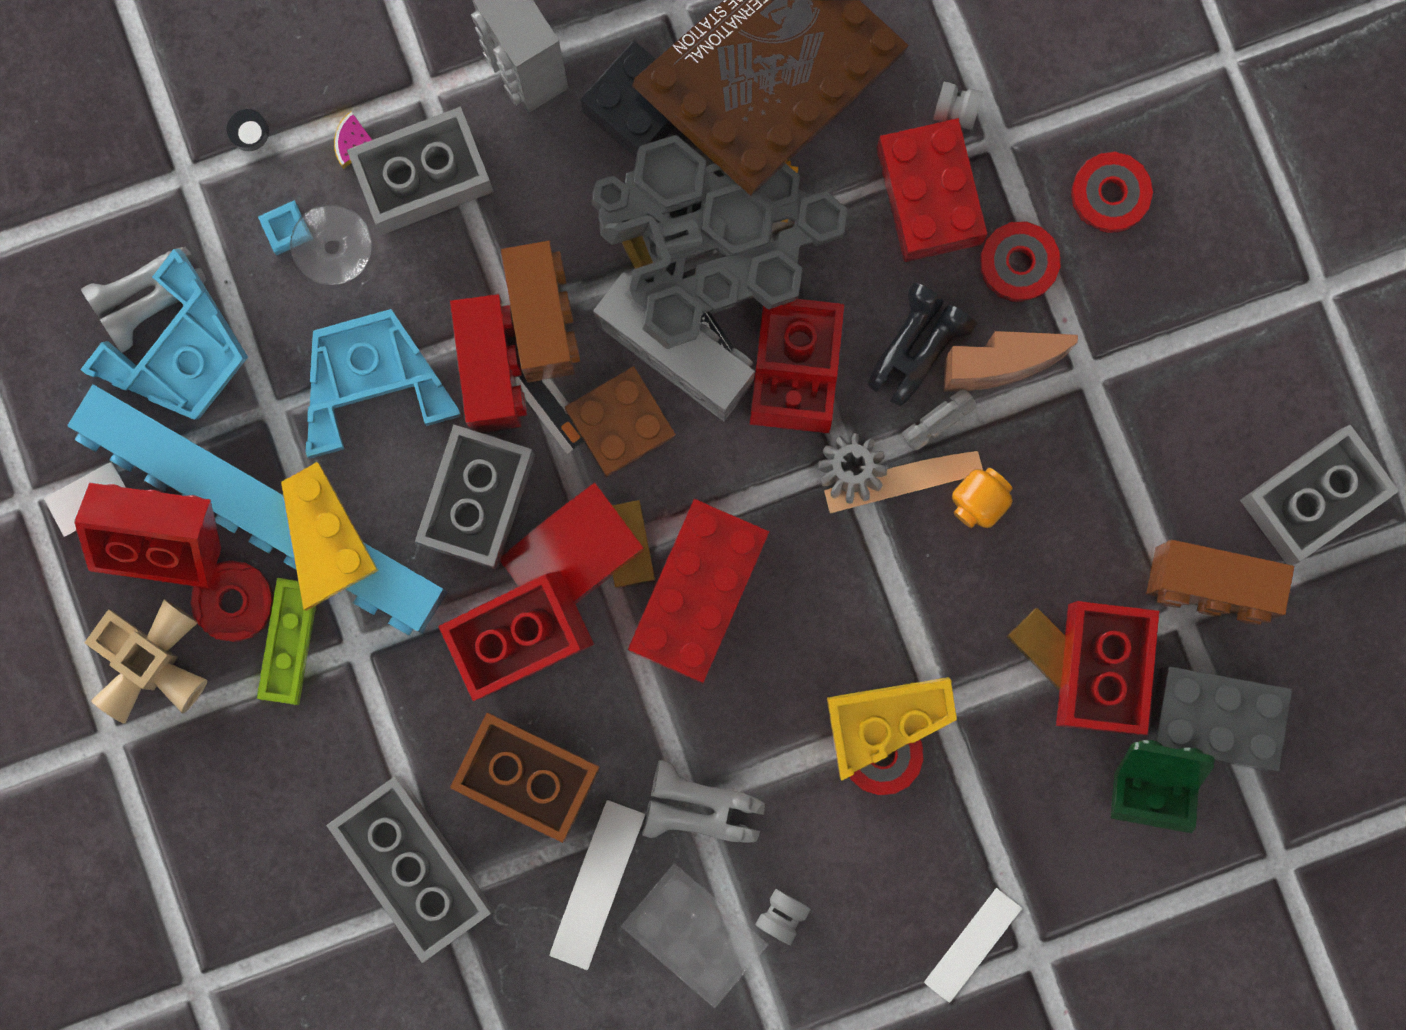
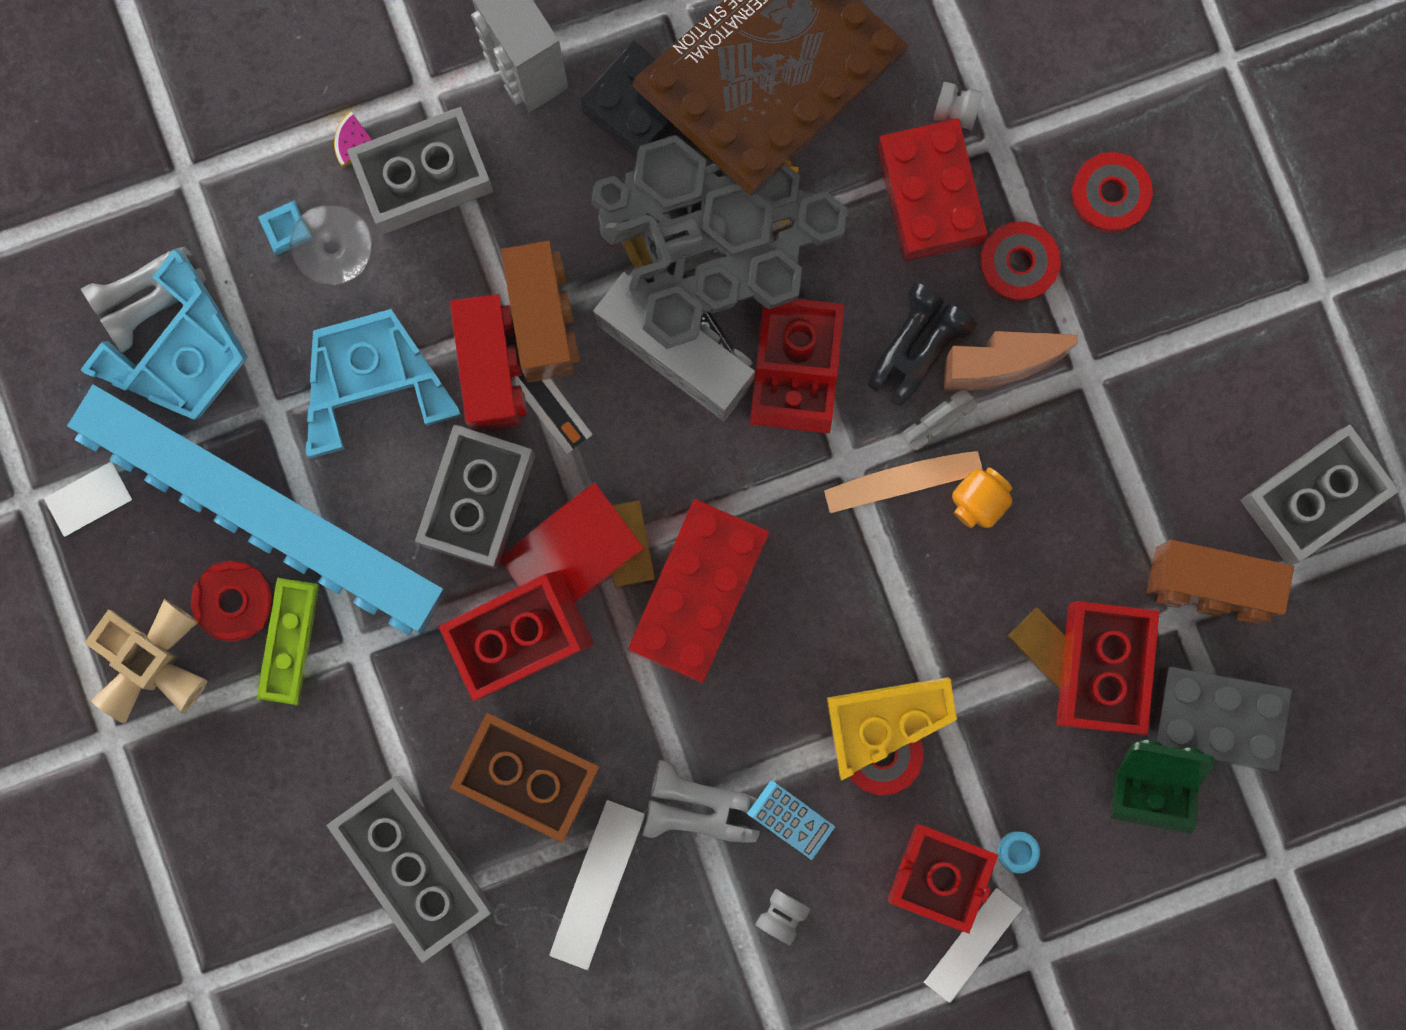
(148, 534): red brick -> none
(247, 130): black tile -> none
(323, 538): yellow wing -> none
(620, 421): dark orange plate -> none
(694, 935): clear plate -> none
(791, 820): none -> medium azure tile
(858, 456): light grey gear -> none
(942, 878): none -> red brick
(1018, 852): none -> medium azure tile

